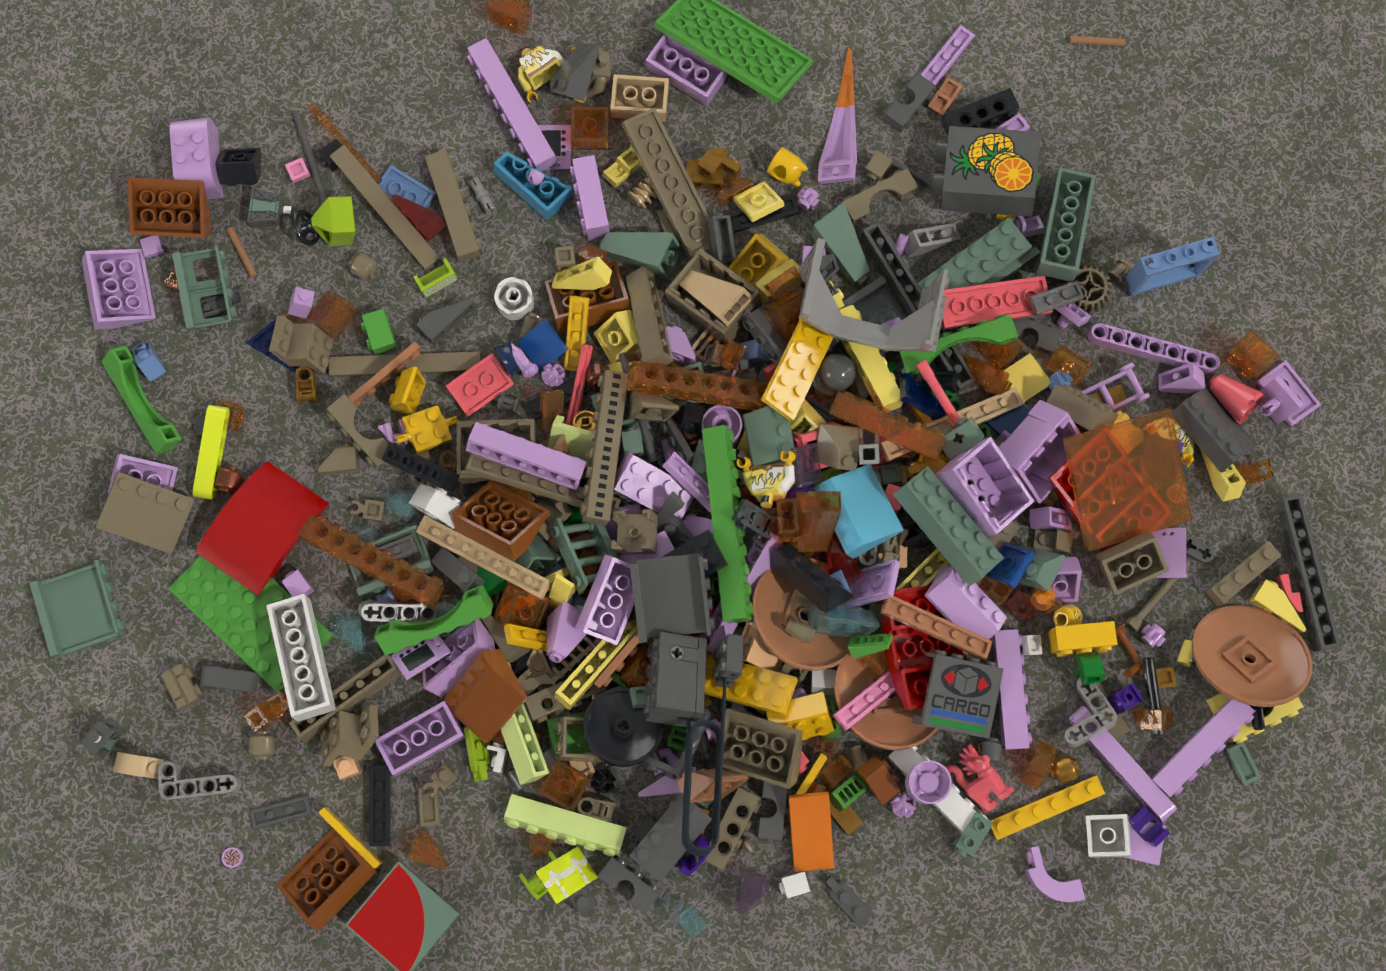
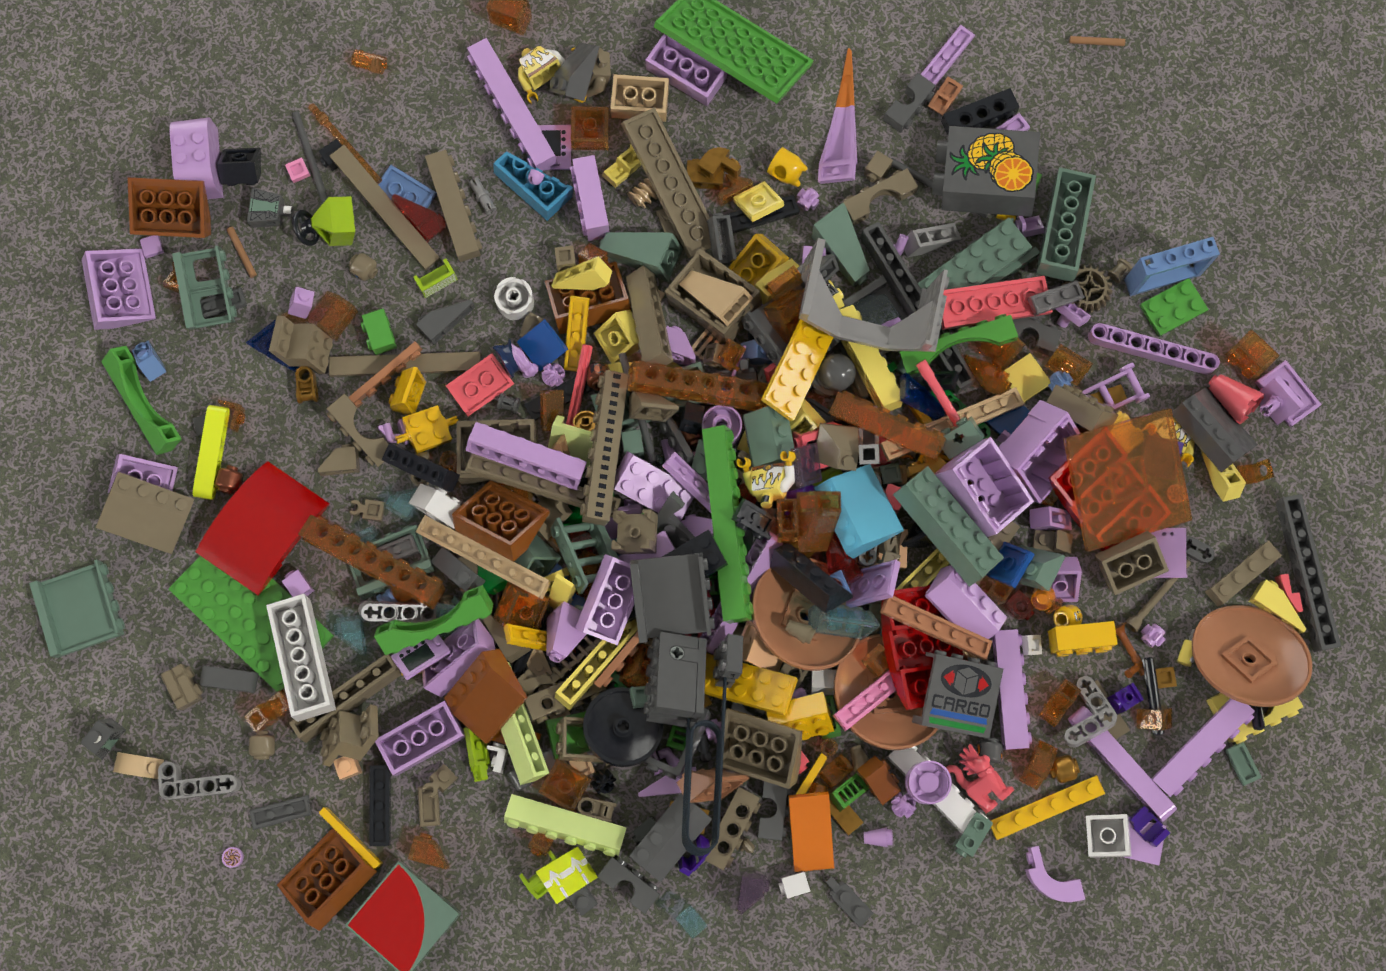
(371, 62): none -> clear orange piece
(869, 644): bright green slope -> none
(879, 837): none -> lavender cone
(1059, 702): none -> clear orange brick
(1089, 668): green brick -> none
(1173, 307): none -> bright green plate
(1182, 379): lavender slope -> none

